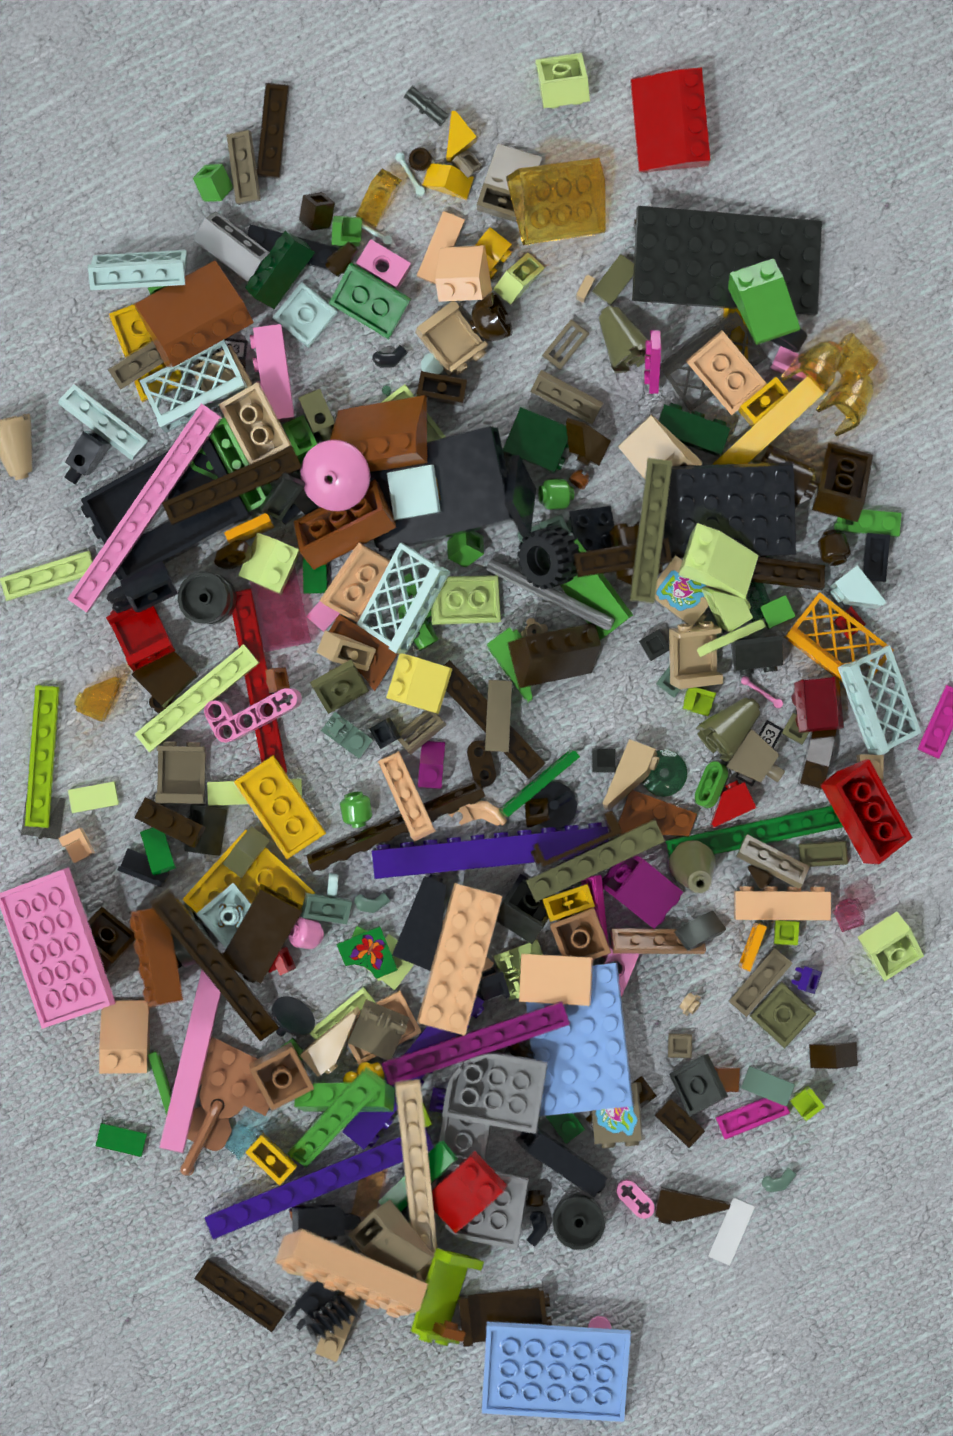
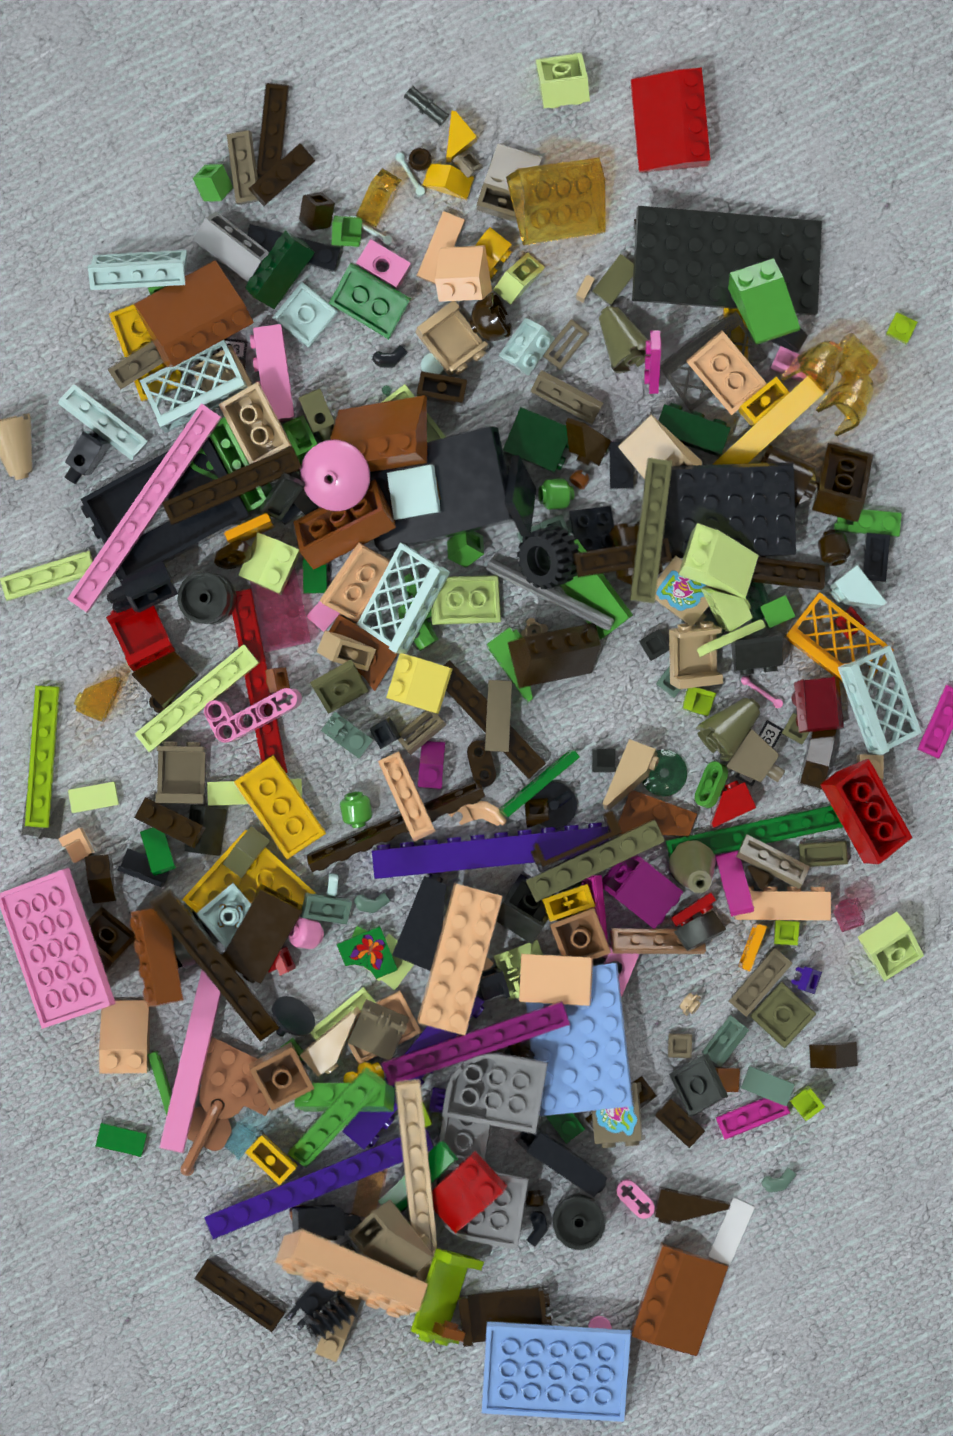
(101, 878): none -> dark brown slope
(282, 174): none -> dark brown plate
(340, 260): dark brown cone -> none
(527, 346): none -> light aqua bracket
(620, 468): none -> black plate
(678, 1300): none -> dark orange slope
(702, 904): none -> red plate
(725, 1041): none -> sand green plate
(734, 883): none -> dark pink tile
(901, 328): none -> lime plate

